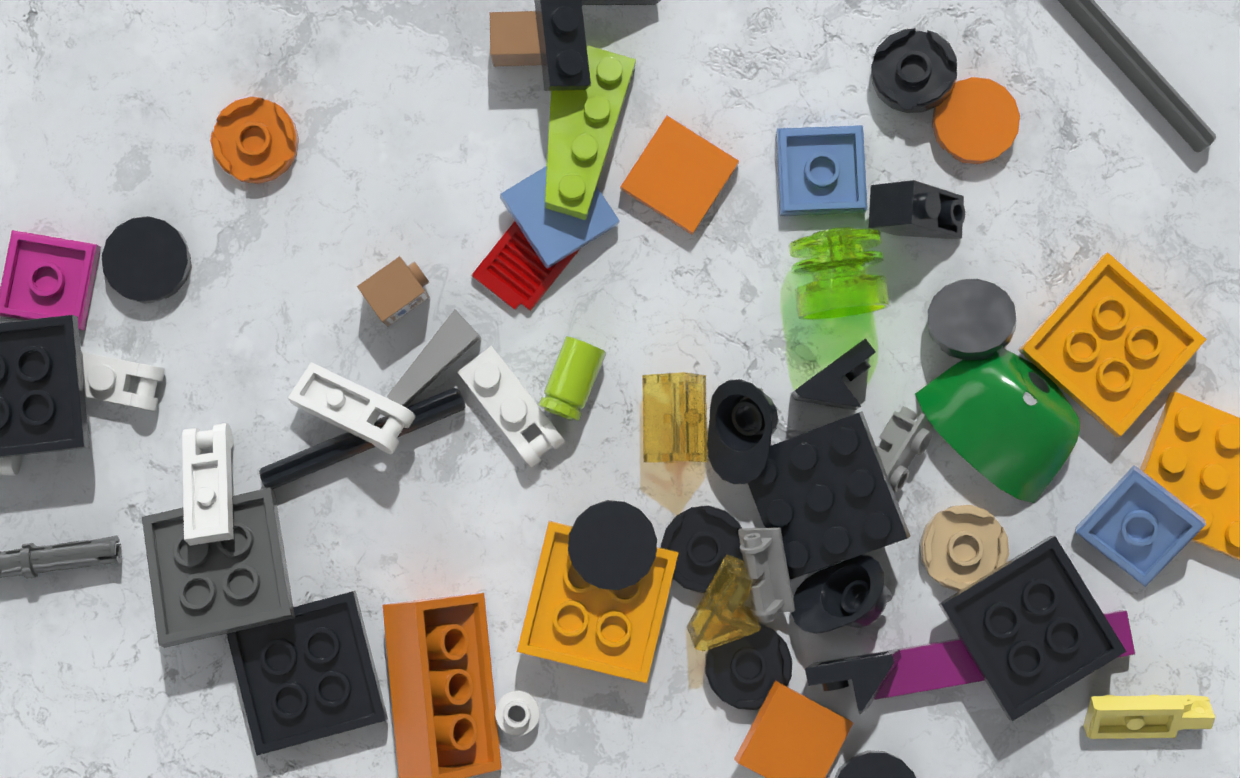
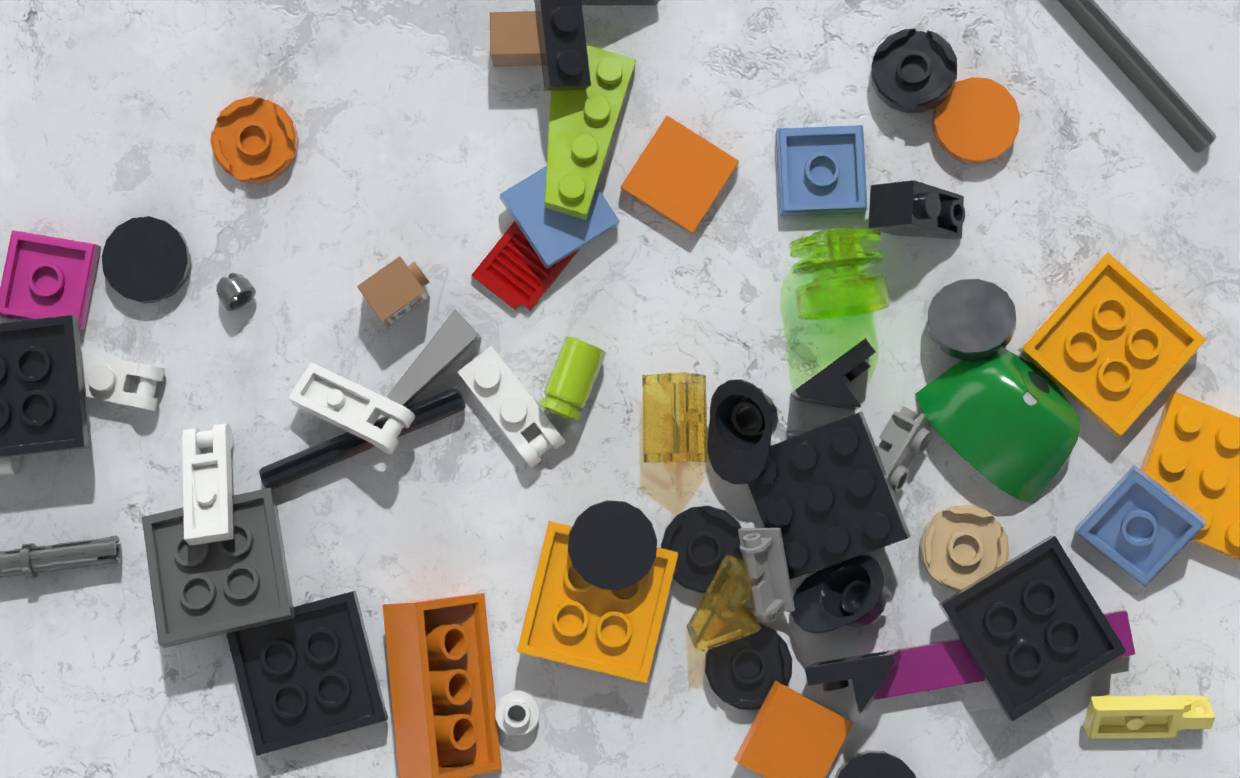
(234, 291): none -> dark grey hinge

